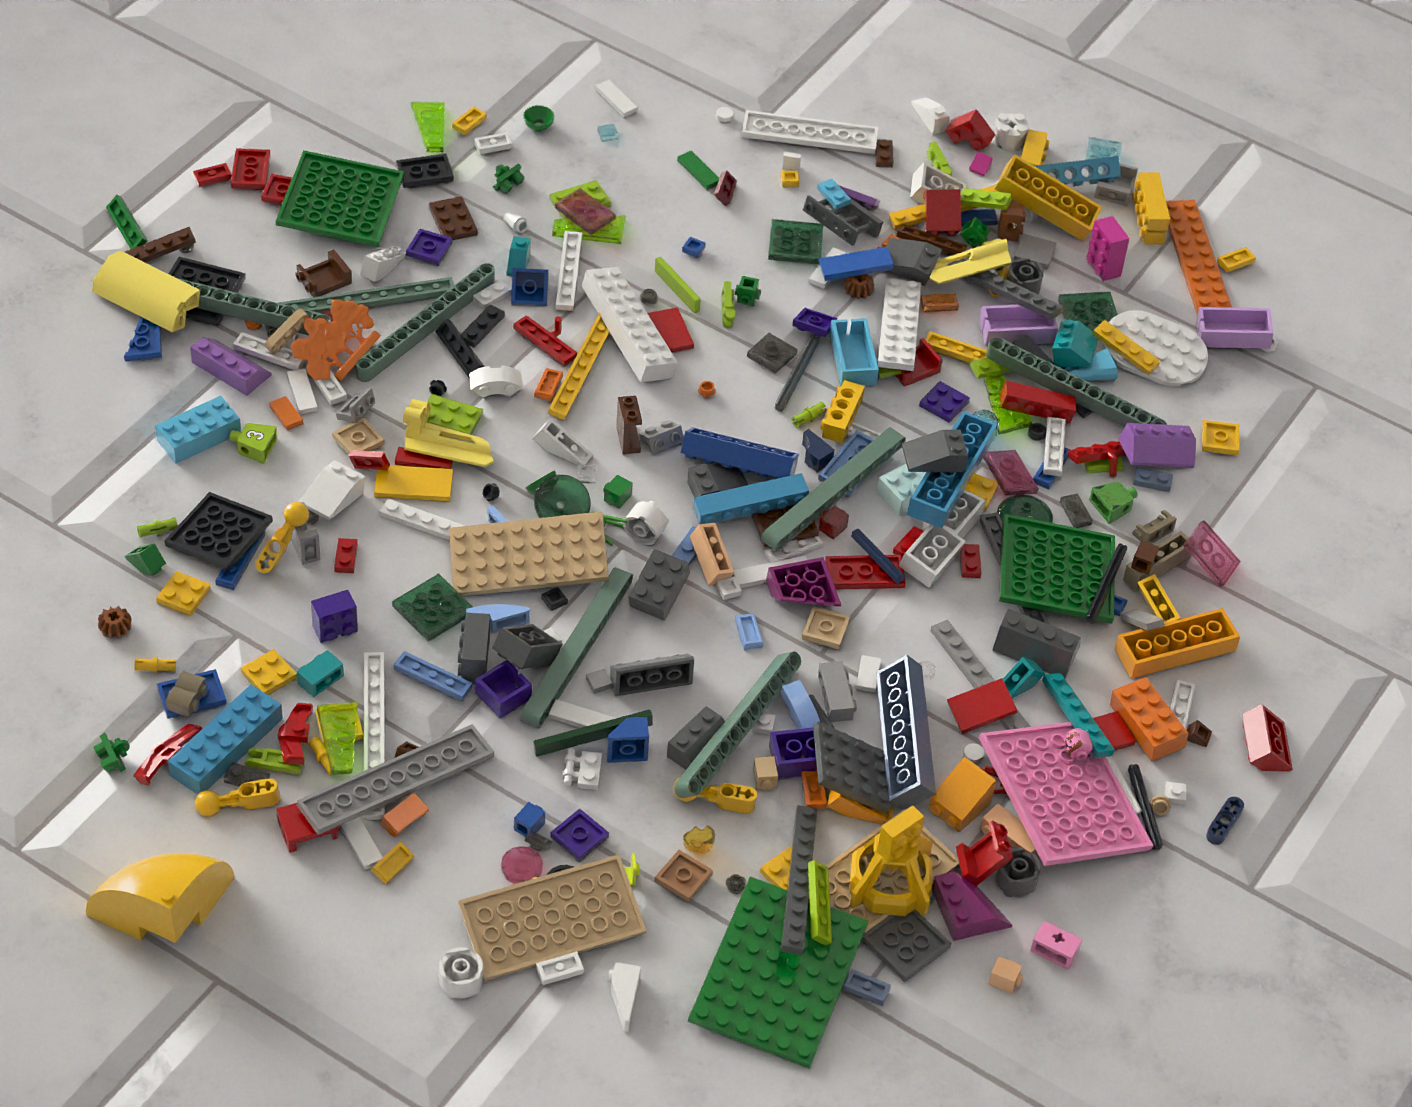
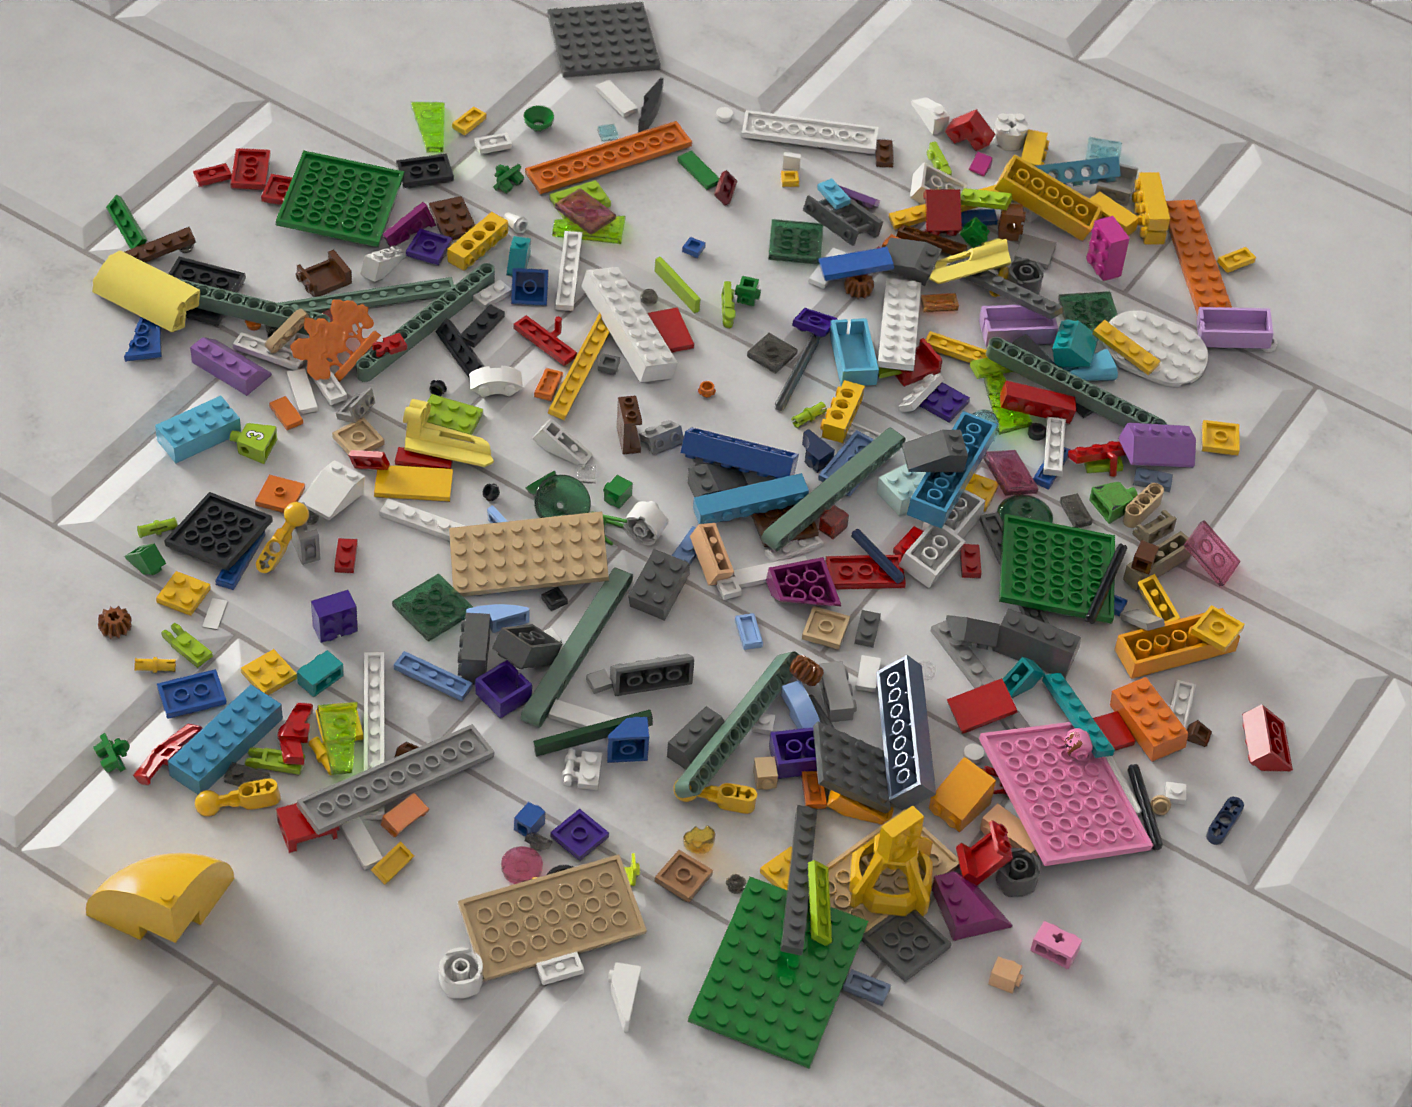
(186, 694): dark tan brick -> none
(187, 645): none -> lime hinge
(214, 613): none -> white sticker
(279, 493): none -> orange plate
(391, 344): none -> red plate
(416, 219): none -> magenta wing
(477, 241): none -> yellow brick
(603, 39): none -> dark grey plate
(608, 157): none -> orange plate
(609, 364): none -> dark grey plate
(651, 106): none -> black slope
(806, 670): none -> dark orange gear
(867, 628): none -> dark grey plate
(920, 392): none -> white plate
(973, 631): none -> dark grey slope
(1124, 217): none -> yellow brick
(1143, 505): none -> tan beam
(1217, 628): none -> yellow plate

